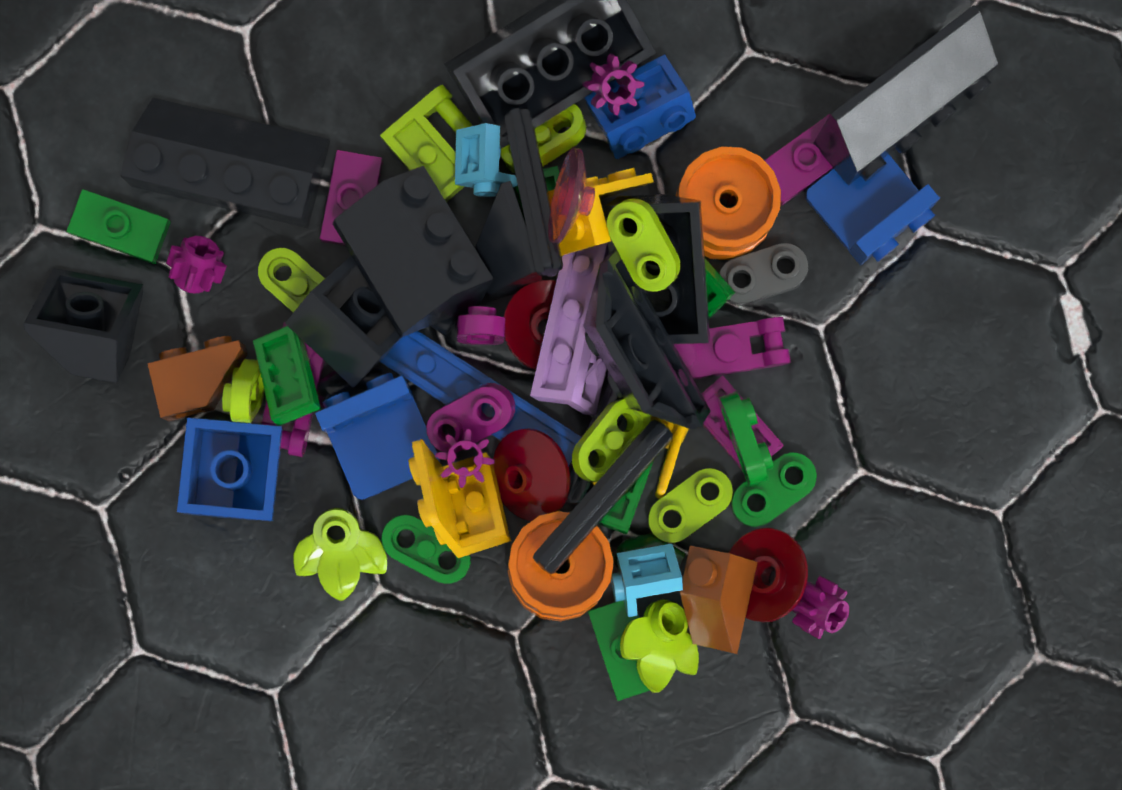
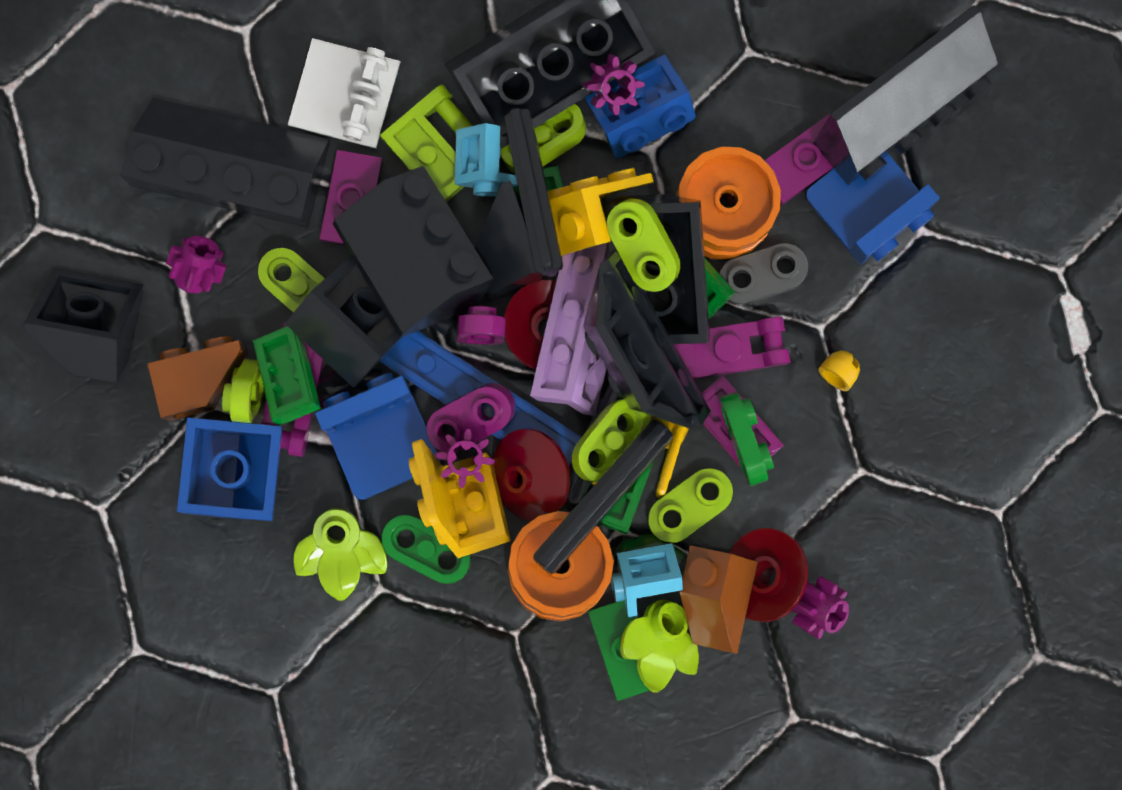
(118, 226): green plate -> none
(344, 92): none -> white hinge
(570, 196): clear pink dish -> none
(776, 492): green plate -> none
(840, 370): none -> yellow hinge

